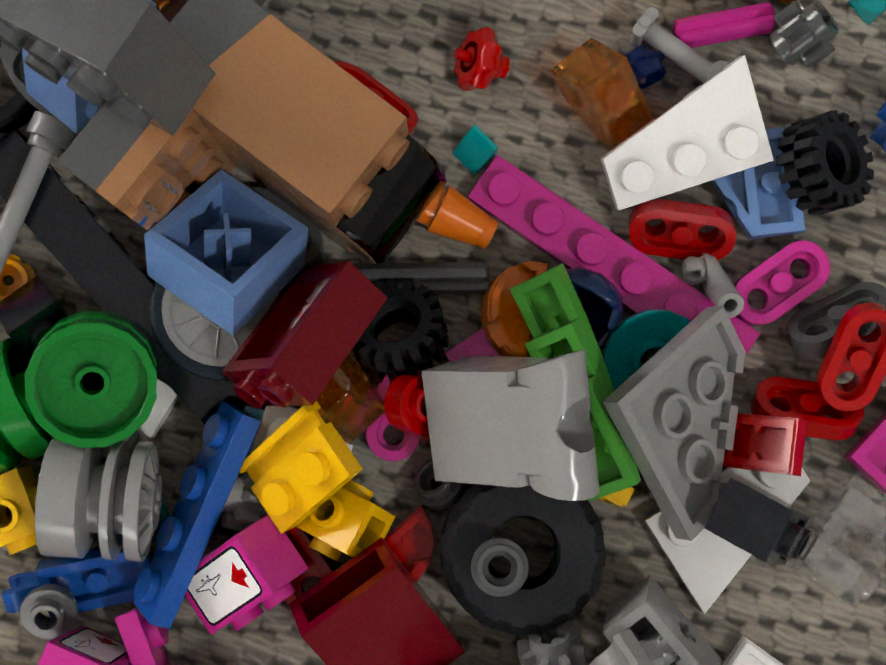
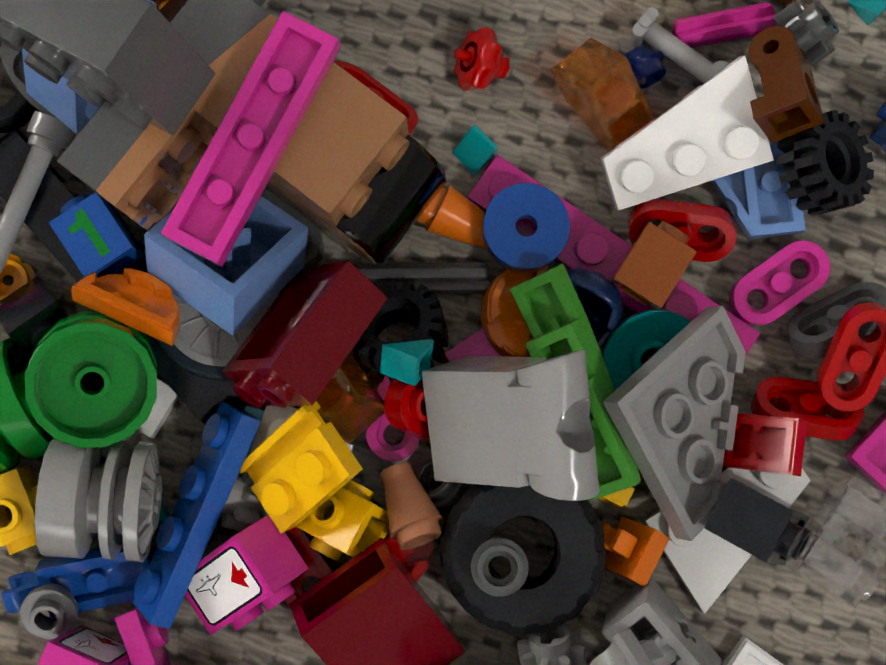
(96, 236): none -> blue brick
(134, 300): none -> orange plate
(251, 138): none -> dark pink plate
(406, 360): none -> teal piece
(409, 508): none -> nougat cone
(530, 203): none -> blue piece
(633, 550): none -> orange tile
(654, 264): none -> dark orange brick
(714, 282): light grey arm -> none
(788, 85): none -> reddish brown leg

